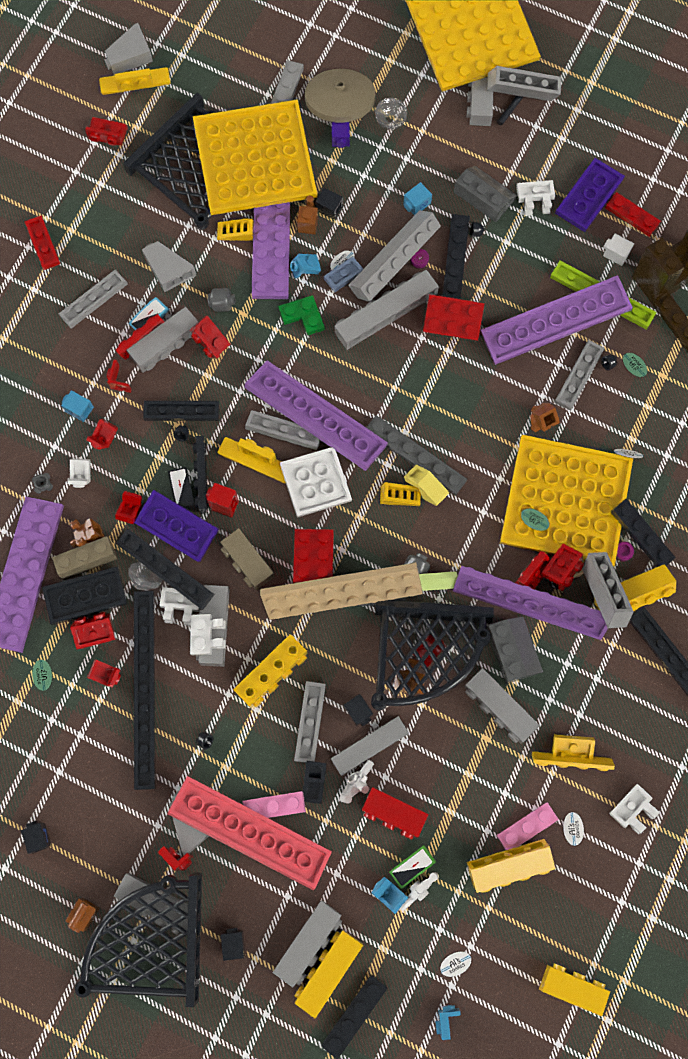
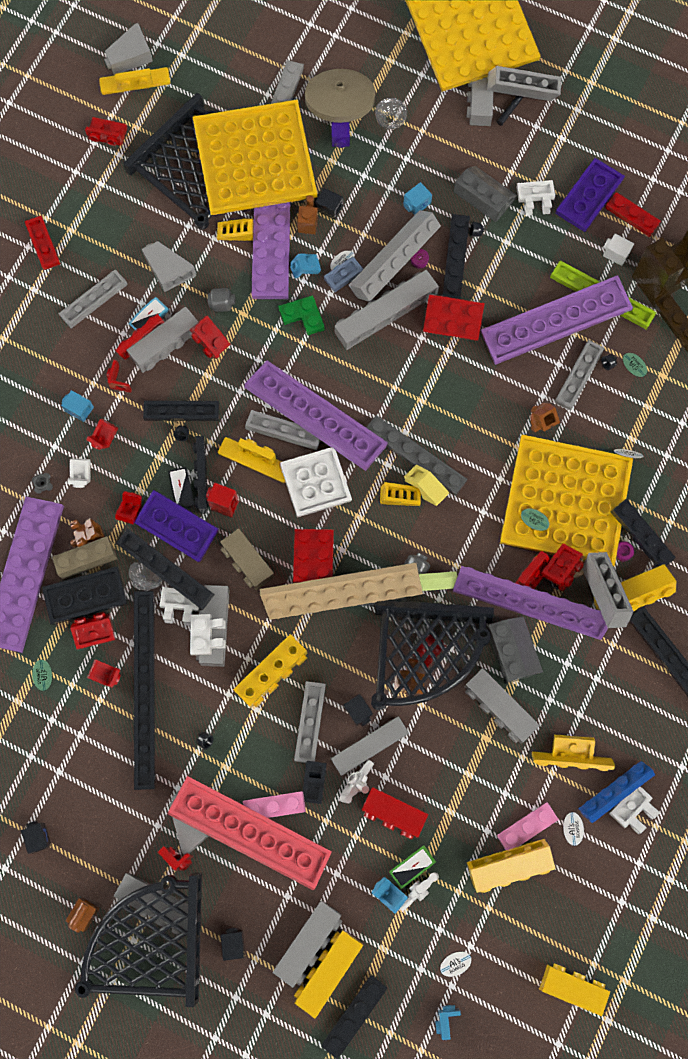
(616, 791): none -> blue plate

